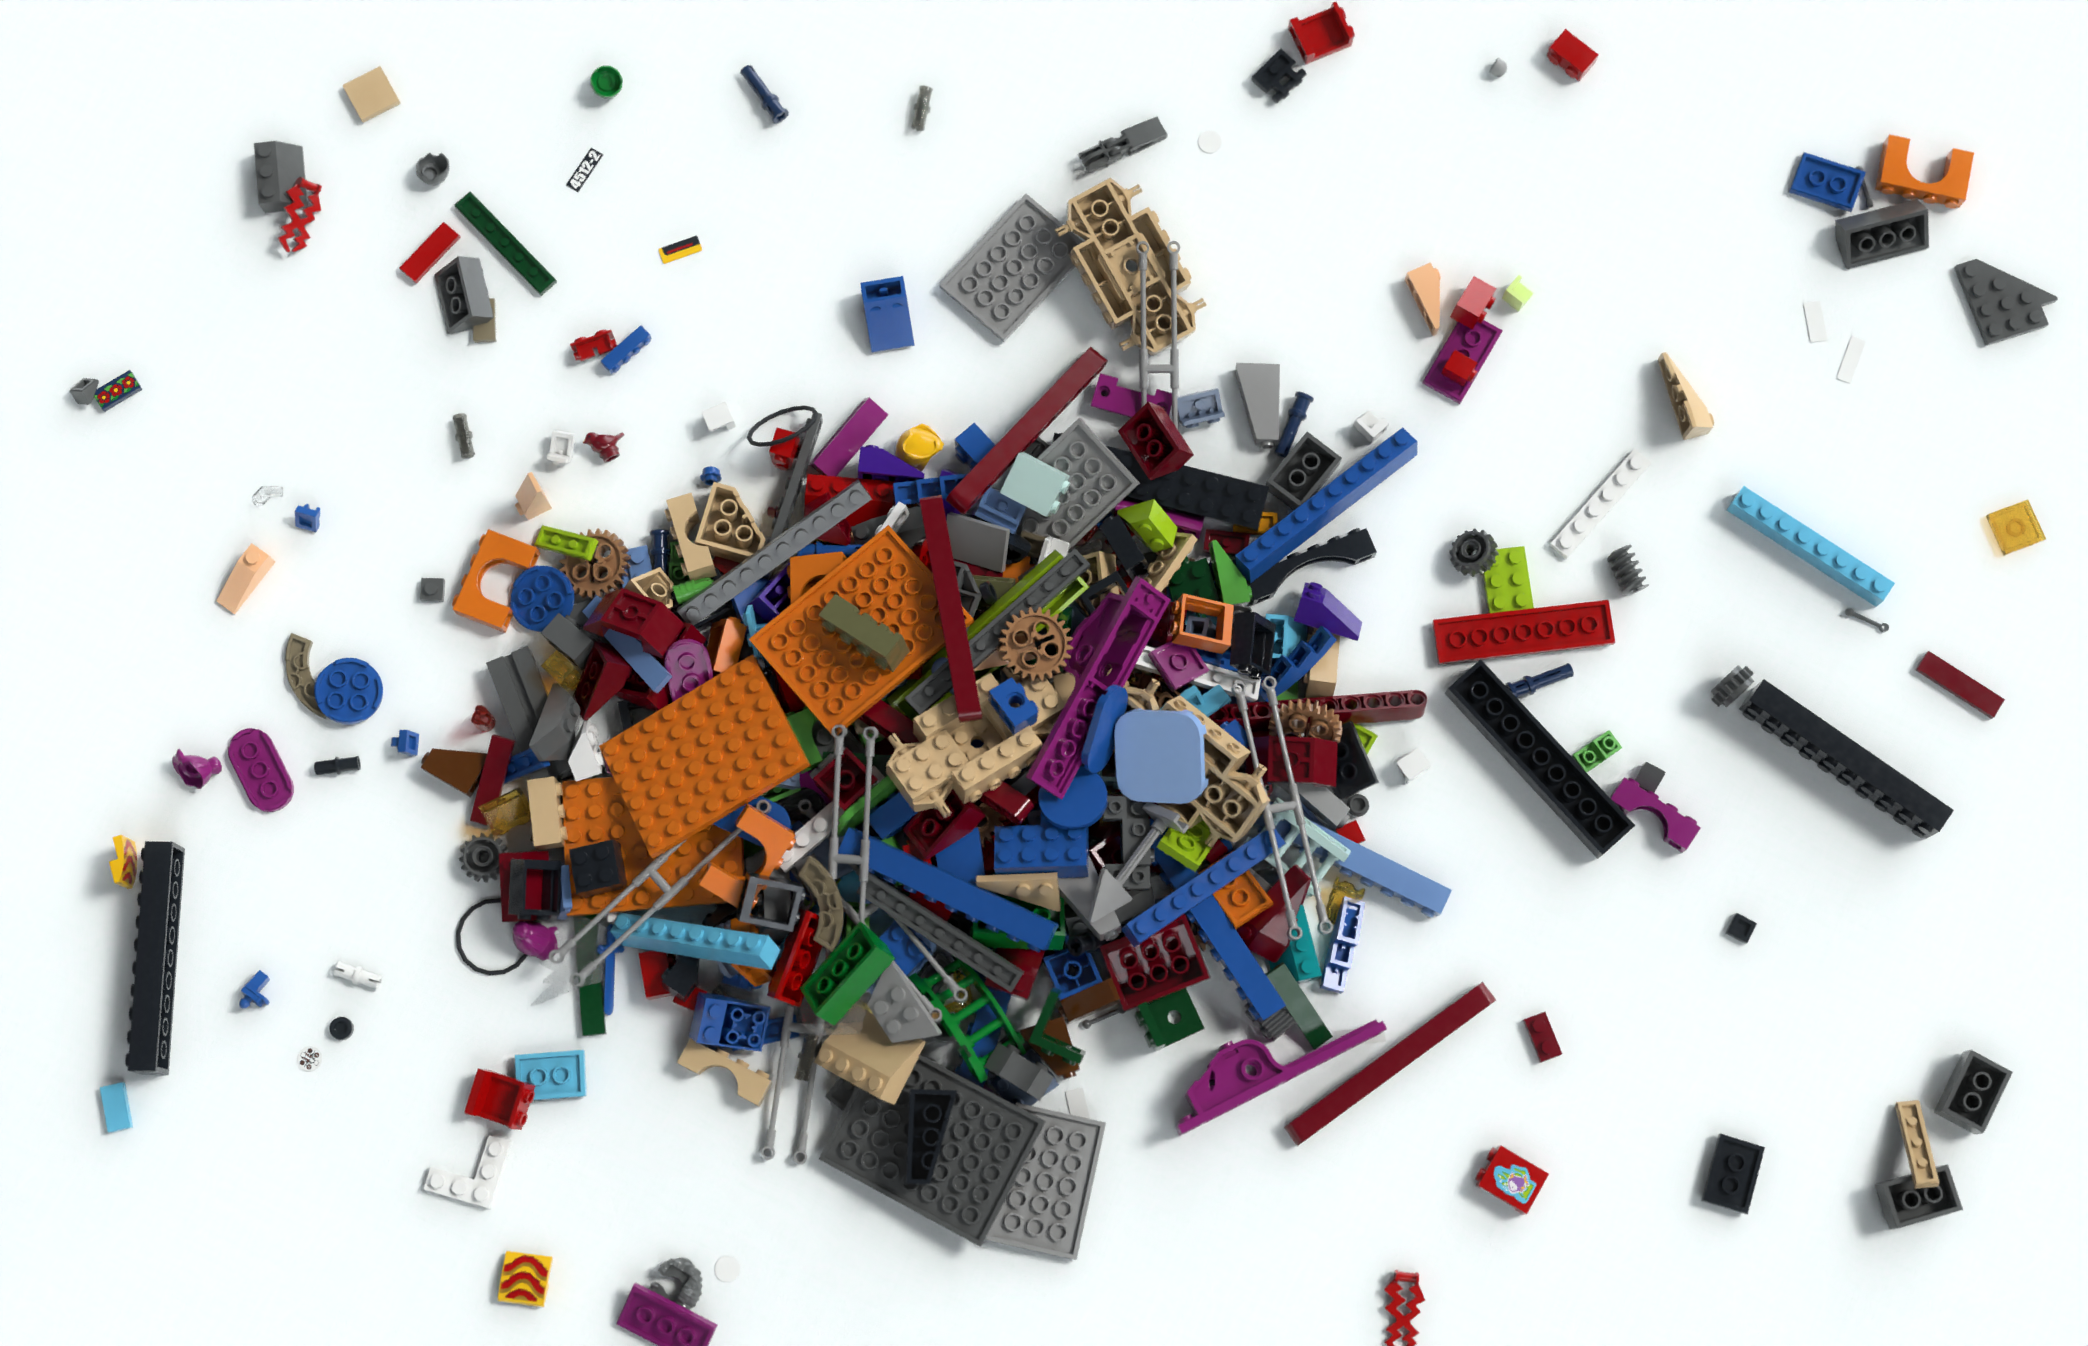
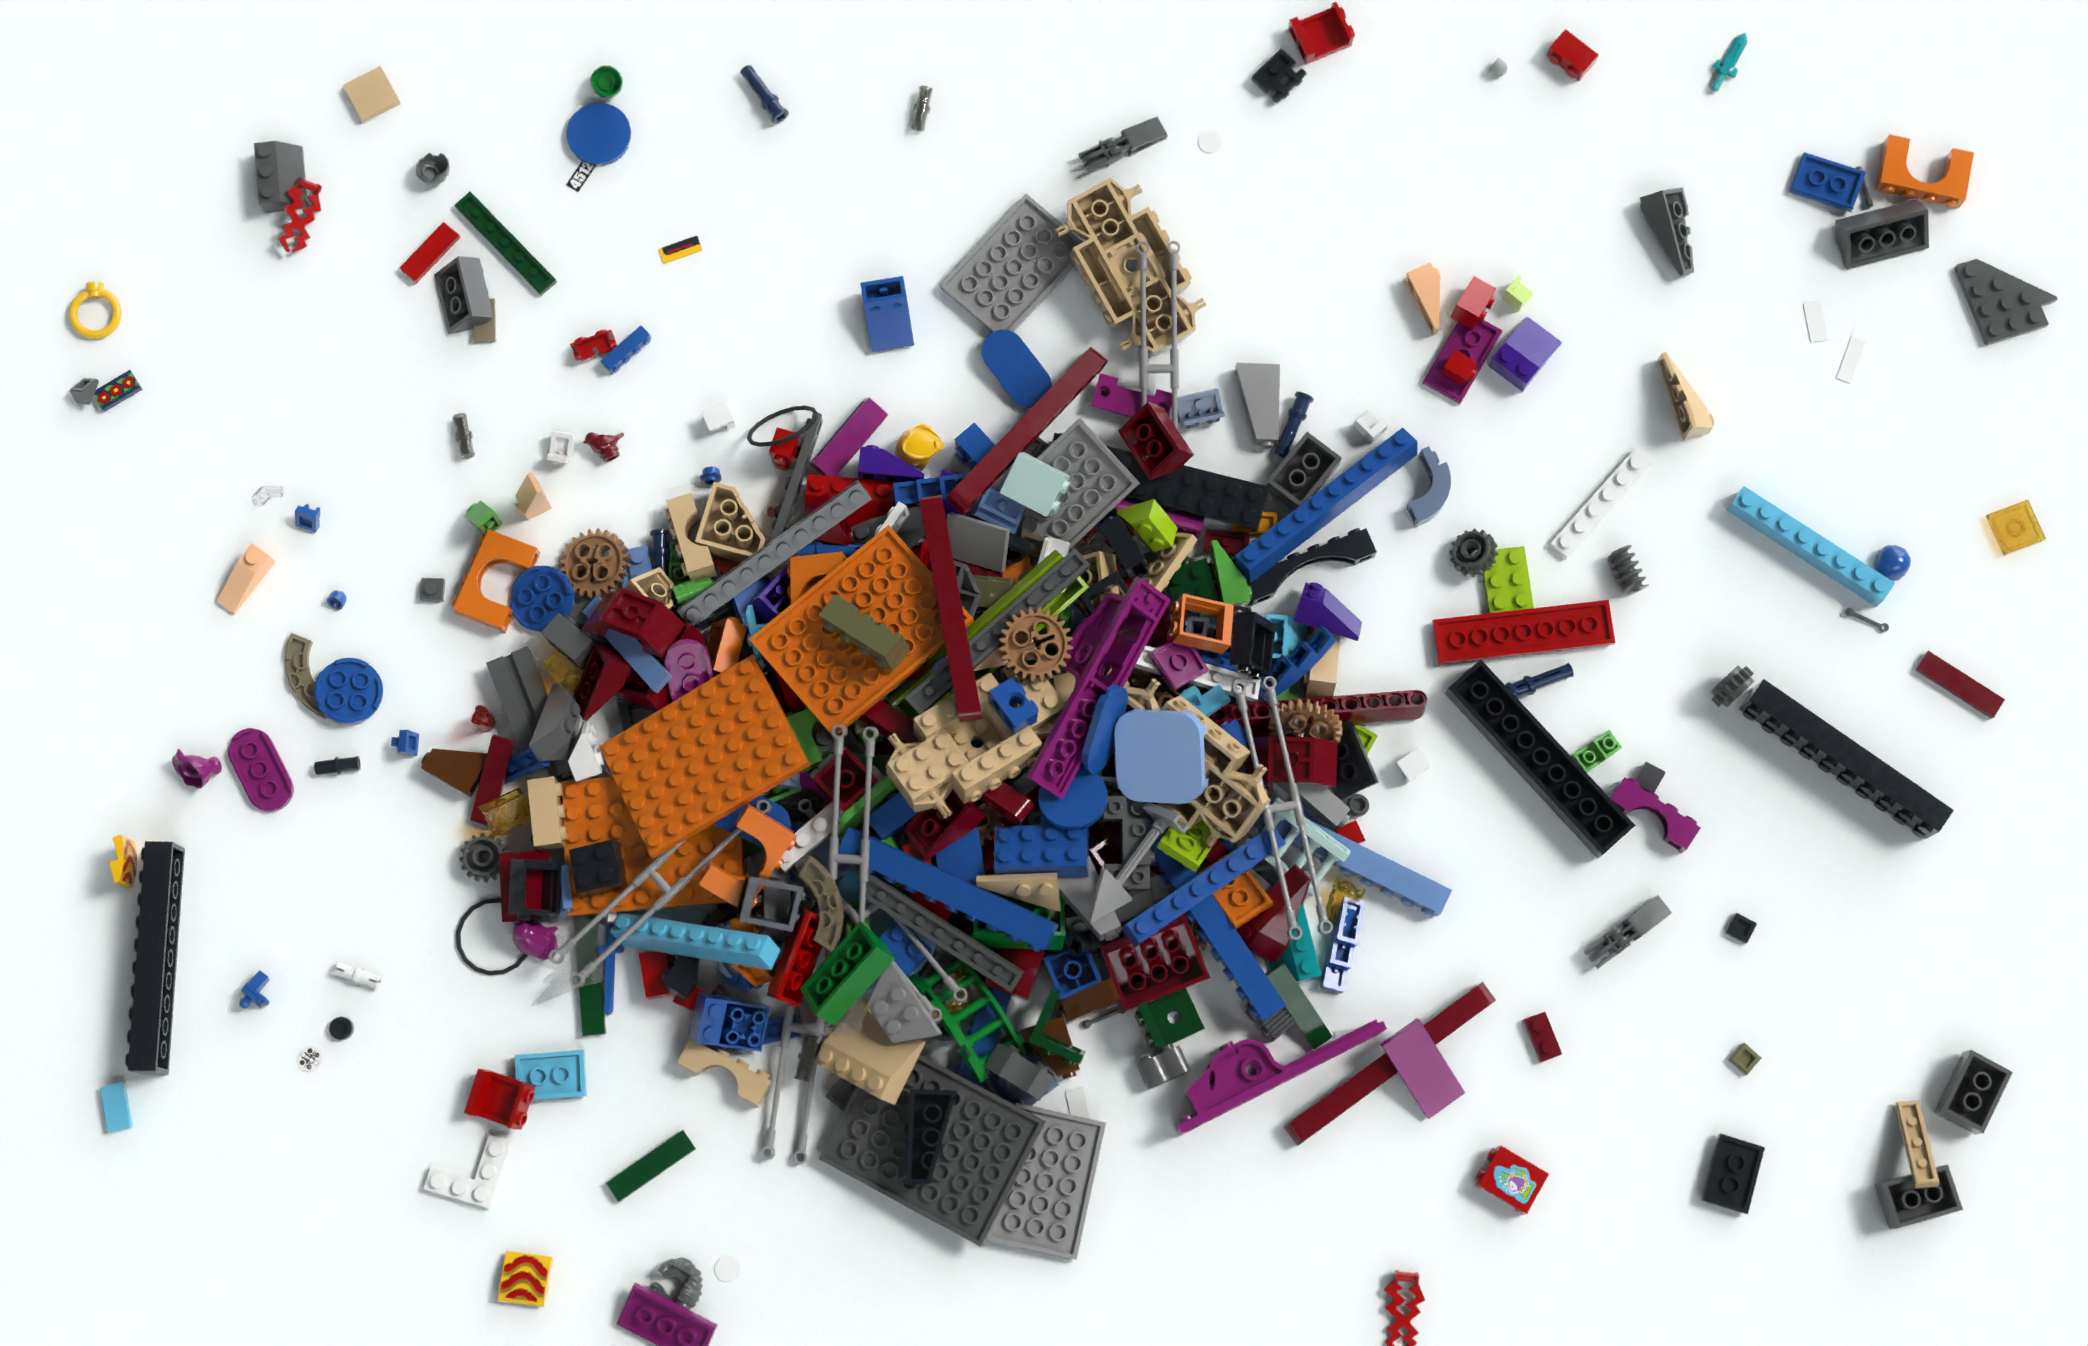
(95, 291): none -> yellow piece
(337, 599): none -> blue hinge
(483, 517): none -> bright green slope
(566, 543): lime tile -> none
(599, 134): none -> blue tile
(651, 1166): none -> dark green tile
(988, 592): black tile -> none
(1015, 367): none -> blue tile
(1163, 1067): none -> dark grey brick
(1422, 1068): none -> magenta tile
(1428, 506): none -> sand blue arch
(1524, 354): none -> slope
(1636, 925): none -> dark grey arm
(1666, 216): none -> dark grey wedge
(1729, 61): none -> teal sword
(1744, 1058): none -> olive tile
(1893, 562): none -> blue hair

